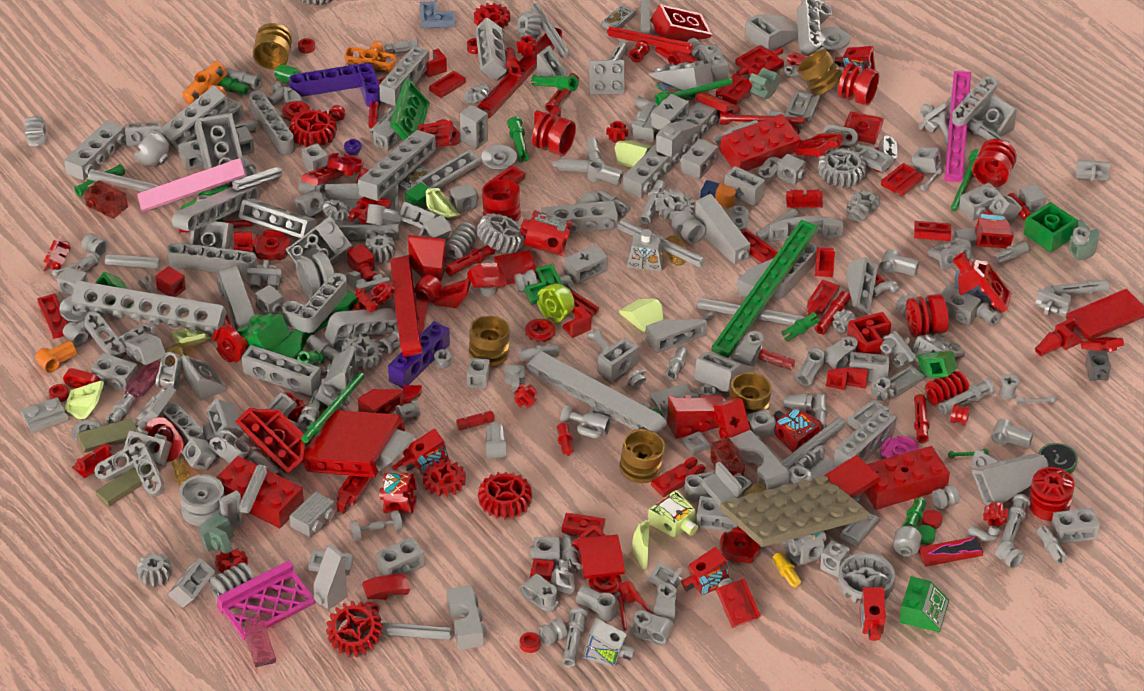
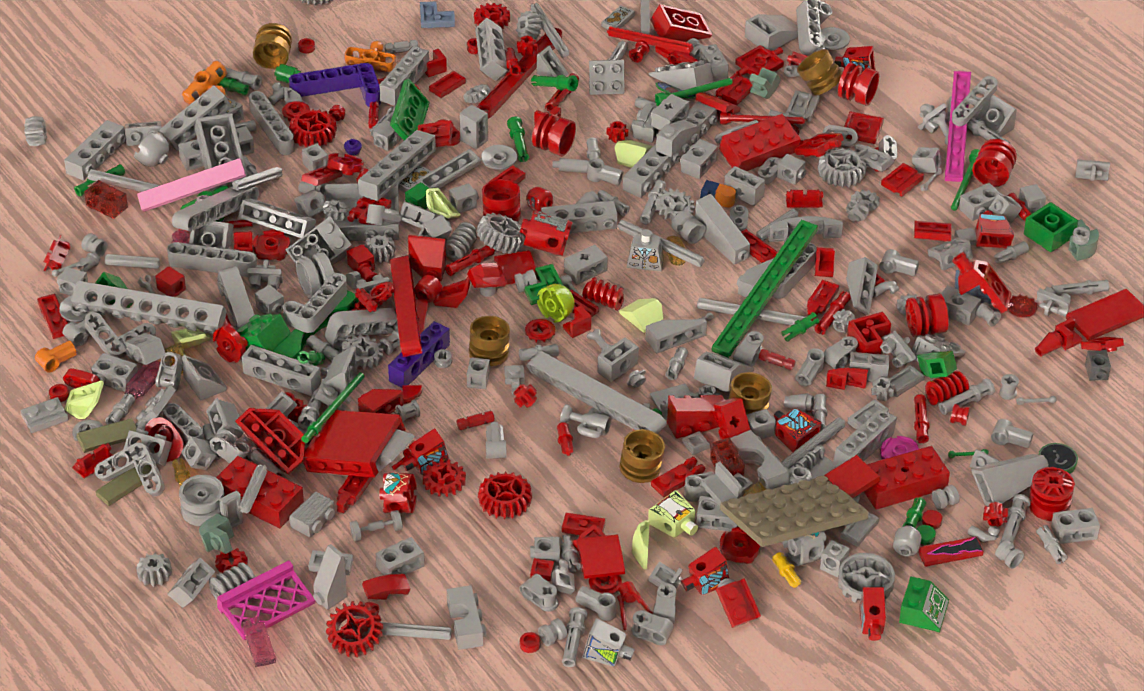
(180, 236): none -> clear pink plate
(538, 198): none -> red head
(603, 294): none -> red piece
(1026, 310): none -> clear red gear

